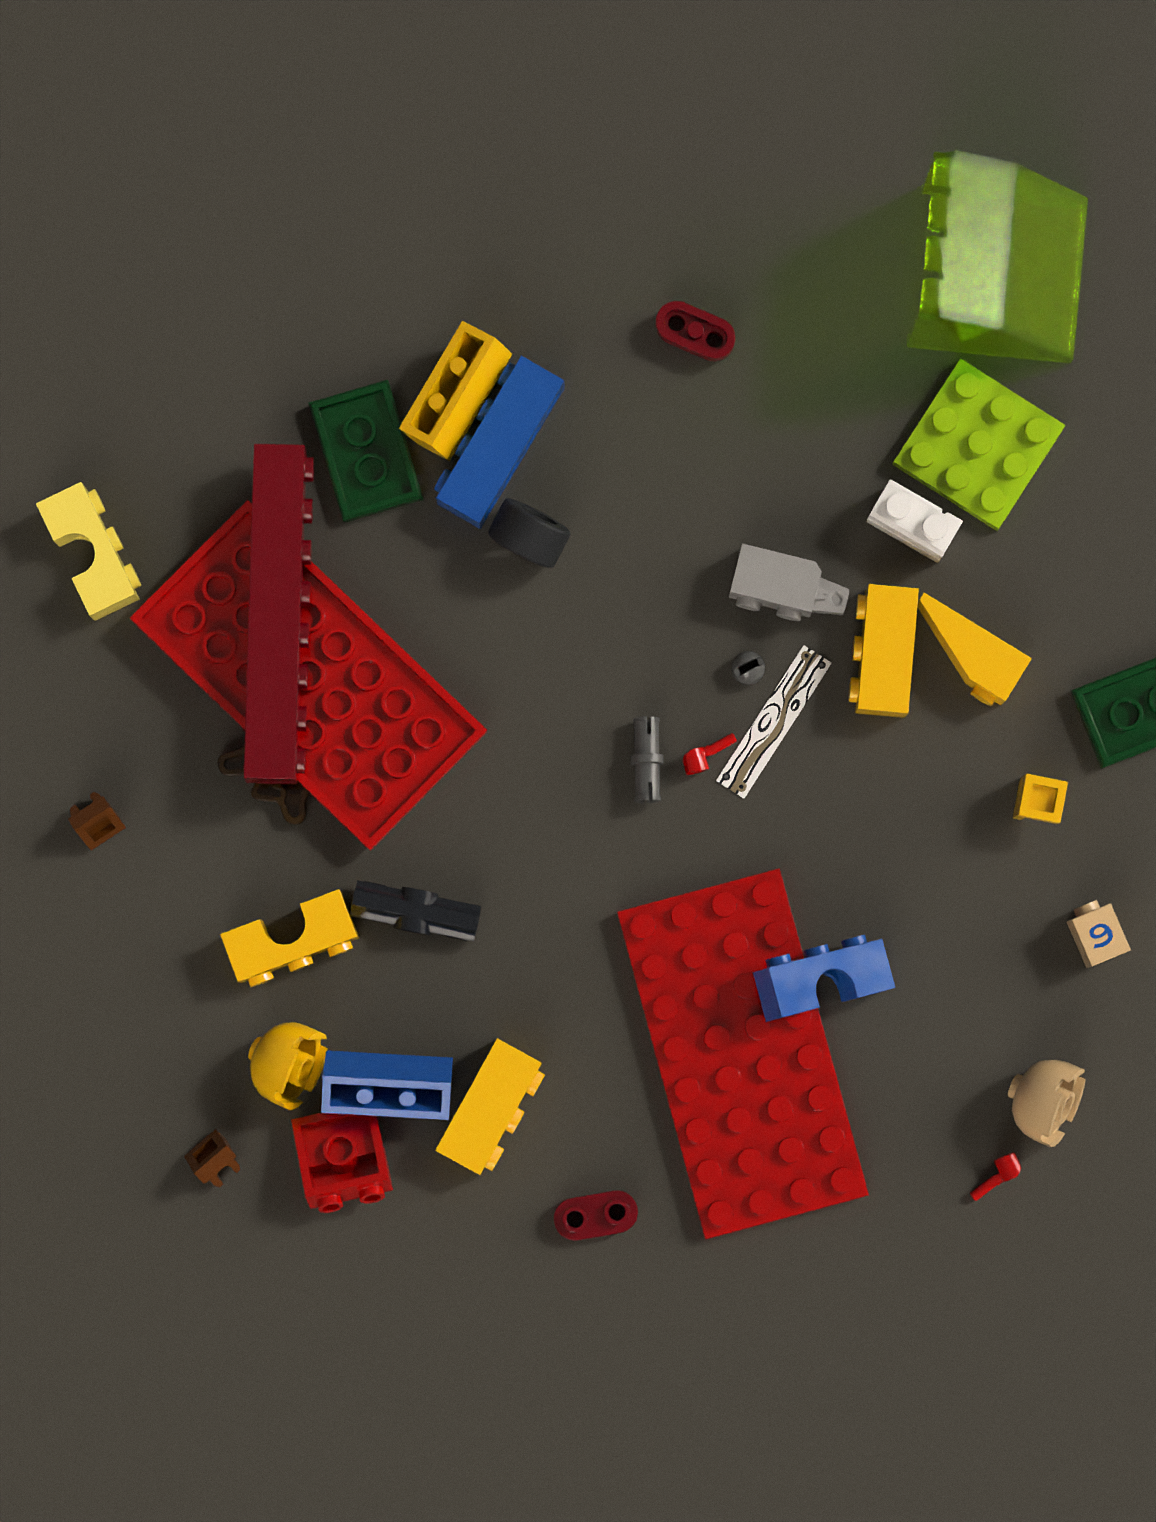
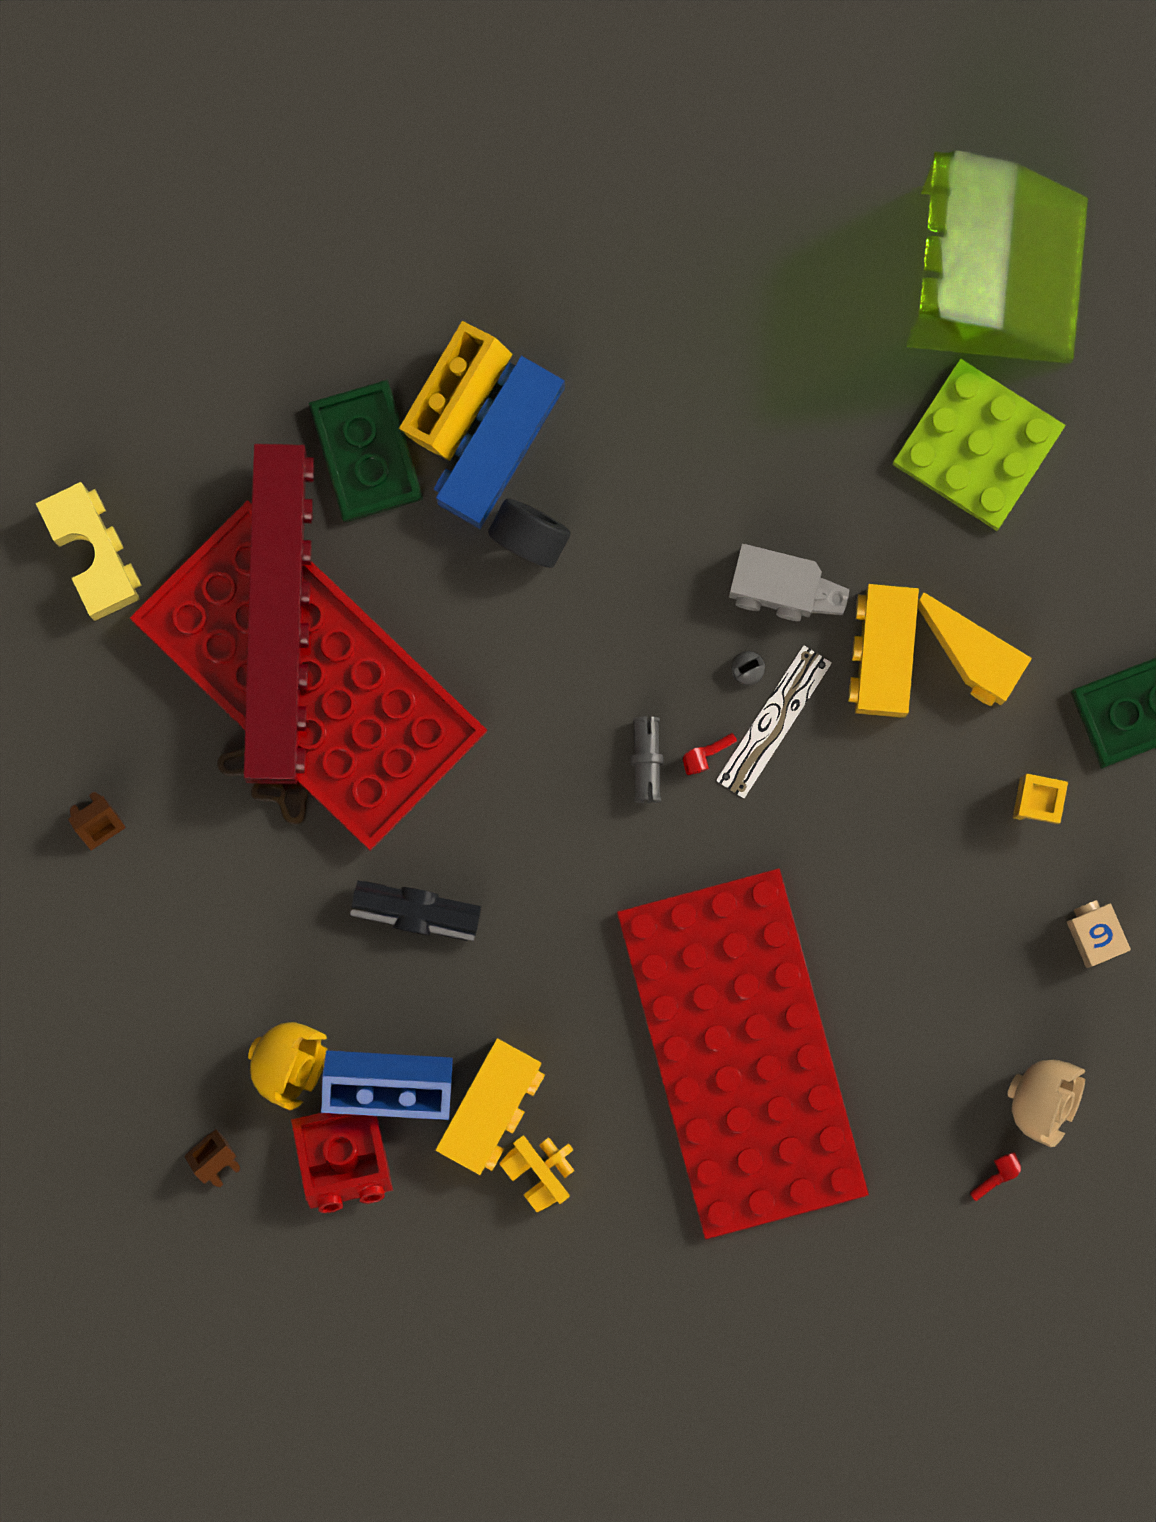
(326, 929): yellow arch -> none
(525, 1157): none -> yellow hips
(595, 1215): dark red plate -> none
(696, 329): dark red plate -> none
(790, 985): arch -> none
(914, 521): white brick -> none

